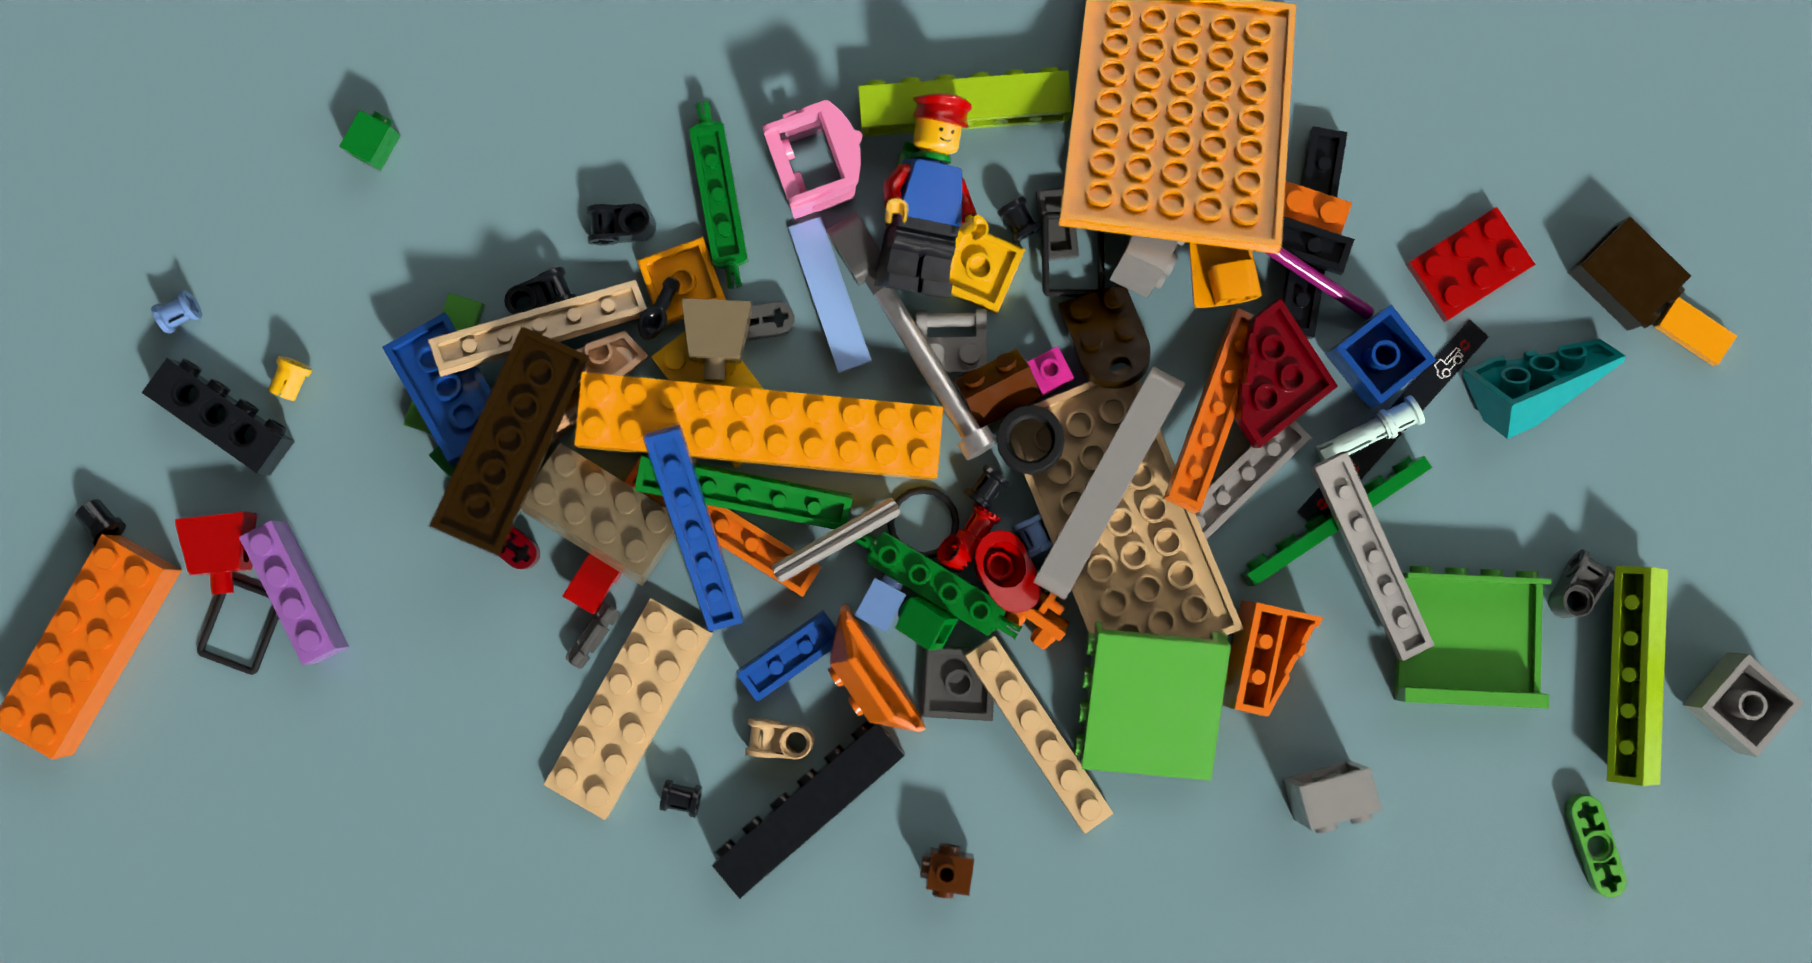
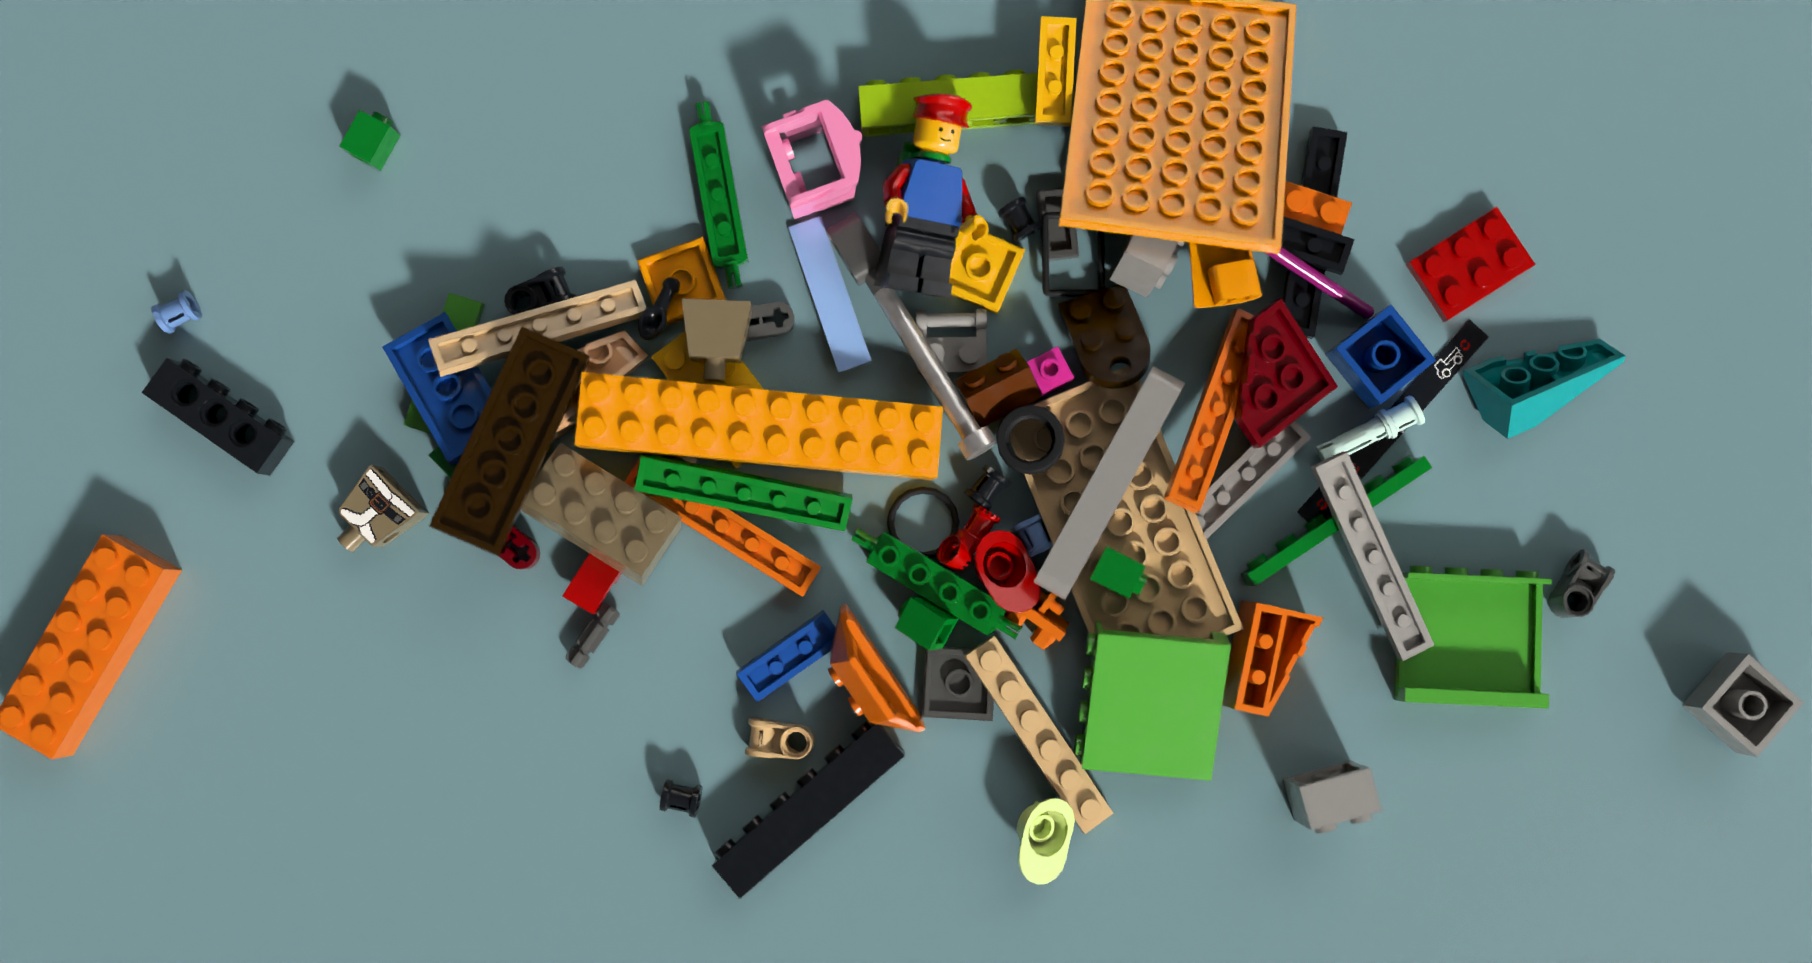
(99, 521): black bush -> none
(210, 624): black piece -> none
(214, 547): red torso -> none
(288, 377): yellow bush -> none
(294, 592): medium lavender brick -> none
(377, 510): none -> torso
(612, 224): black piece -> none
(628, 709): tan plate -> none
(693, 527): blue plate -> none
(836, 540): light grey axle -> none
(881, 603): medium blue brick -> none
(952, 883): reddish brown brick -> none
(1044, 839): none -> yellowish green piece
(1055, 71): none -> yellow plate
(1119, 573): none -> green brick
(1595, 873): bright green beam -> none
(1630, 275): dark brown brick -> none
(1637, 675): lime brick -> none
(1695, 331): light orange tile -> none

